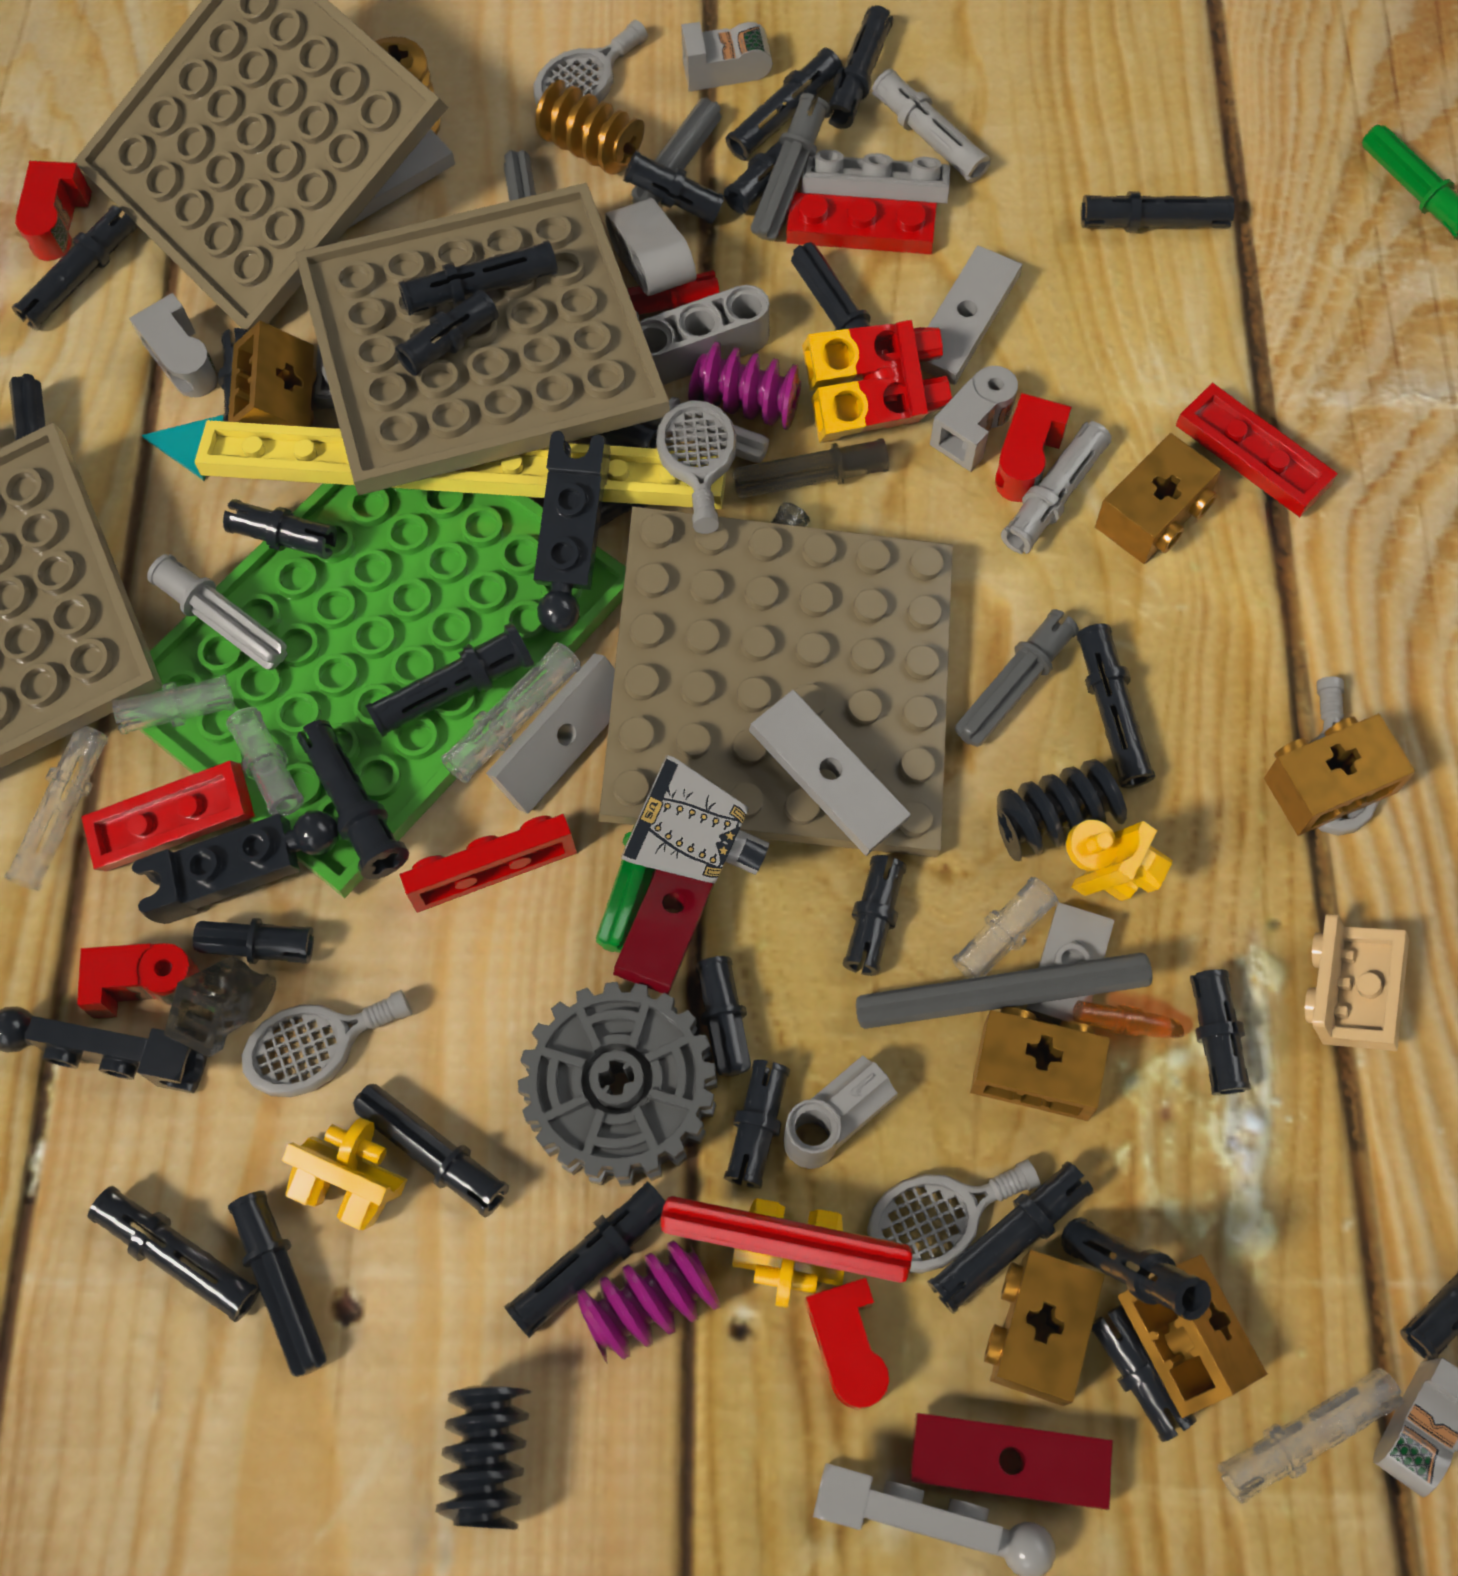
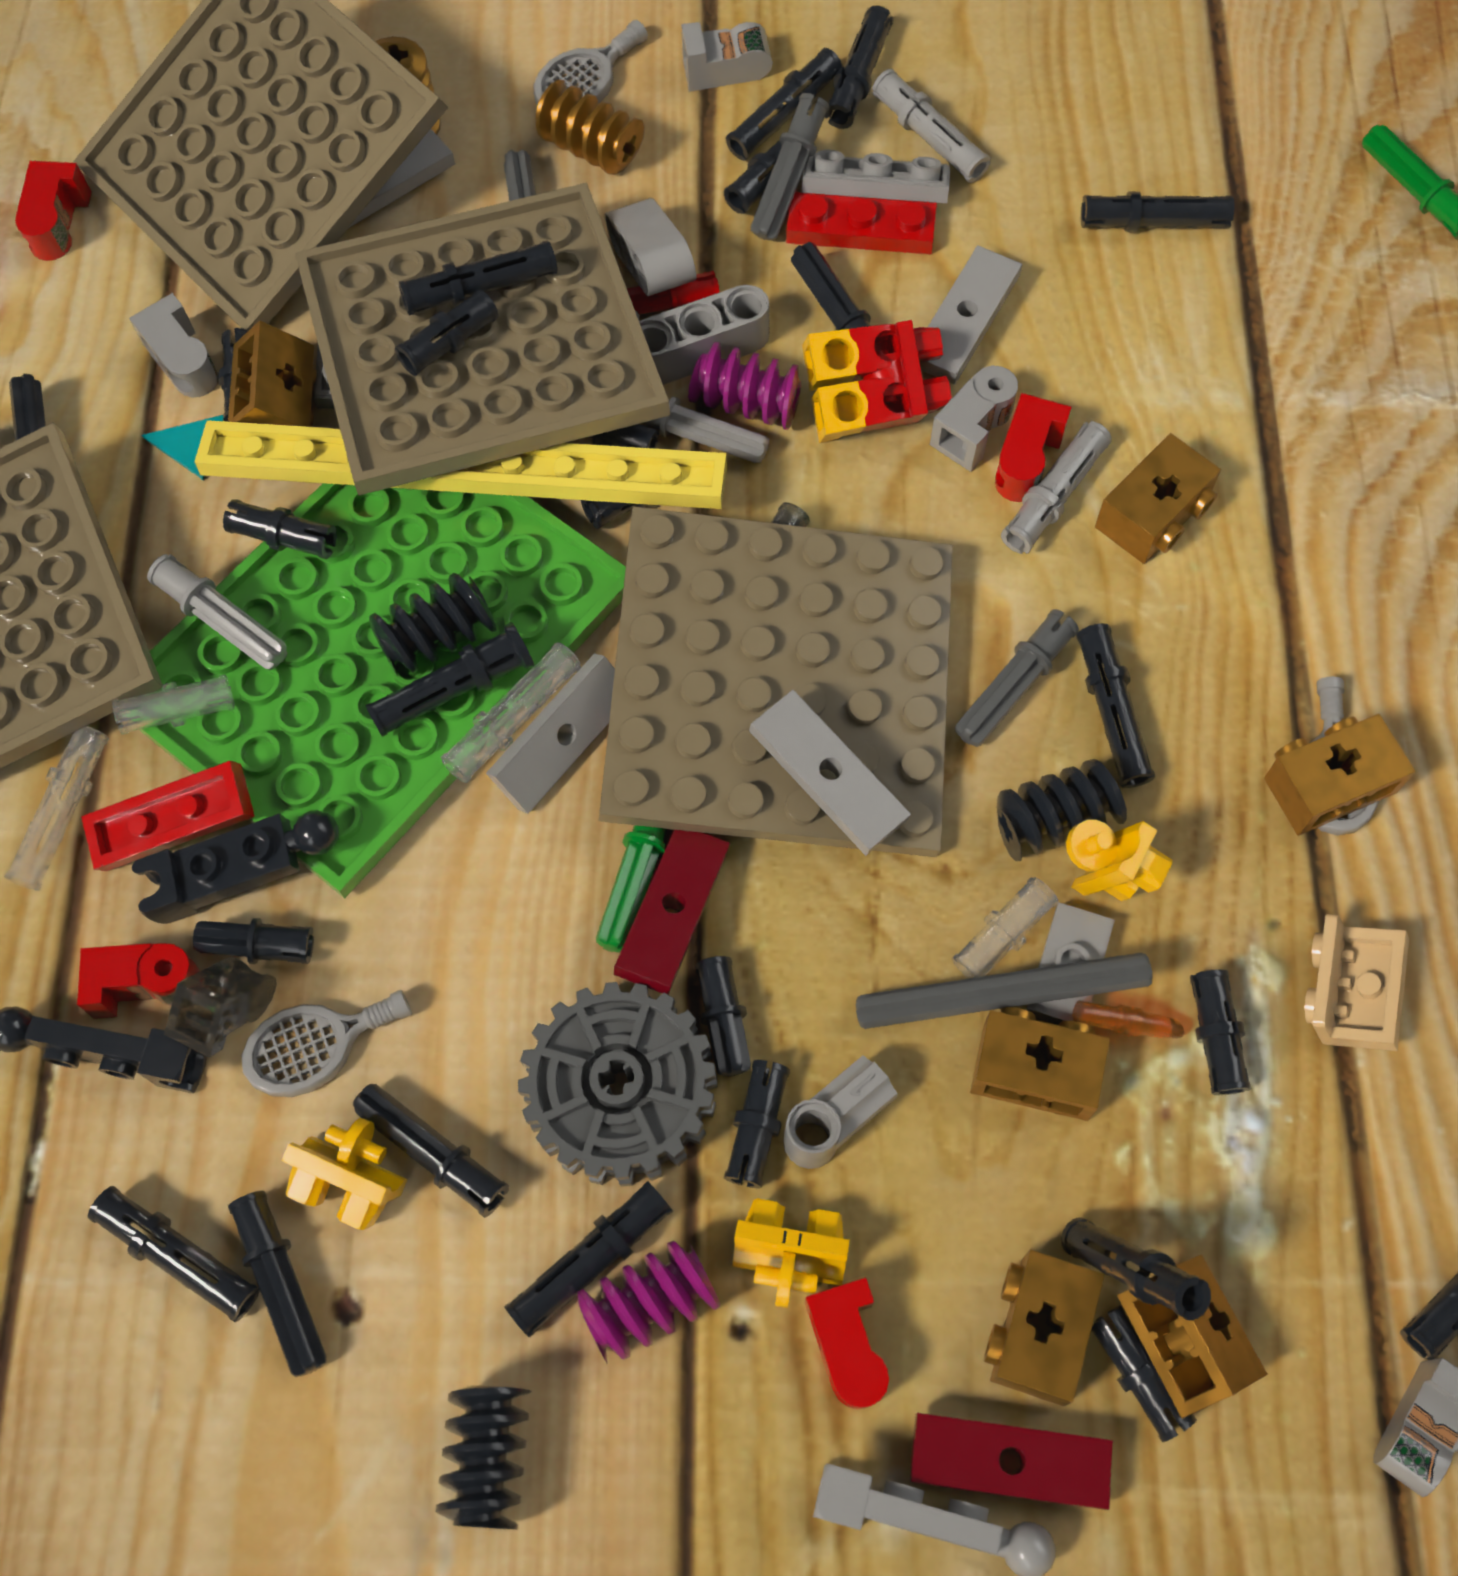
(87, 254): black pin -> none
(264, 761): clear pin -> none
(360, 818): black pin -> none
(432, 622): none -> black piece
(488, 862): red plate -> none
(569, 528): black plate -> none
(673, 187): black pin -> none
(685, 141): dark grey axle -> none
(692, 827): light grey torso -> none
(700, 478): light grey piece -> none
(786, 1239): red axle -> none
(811, 468): clear smoke axle -> none
(874, 915): black pin -> none
(999, 1188): light grey piece -> none
(1012, 1235): black pin -> none
(1256, 449): red plate -> none
(1292, 1446): clear pin -> none

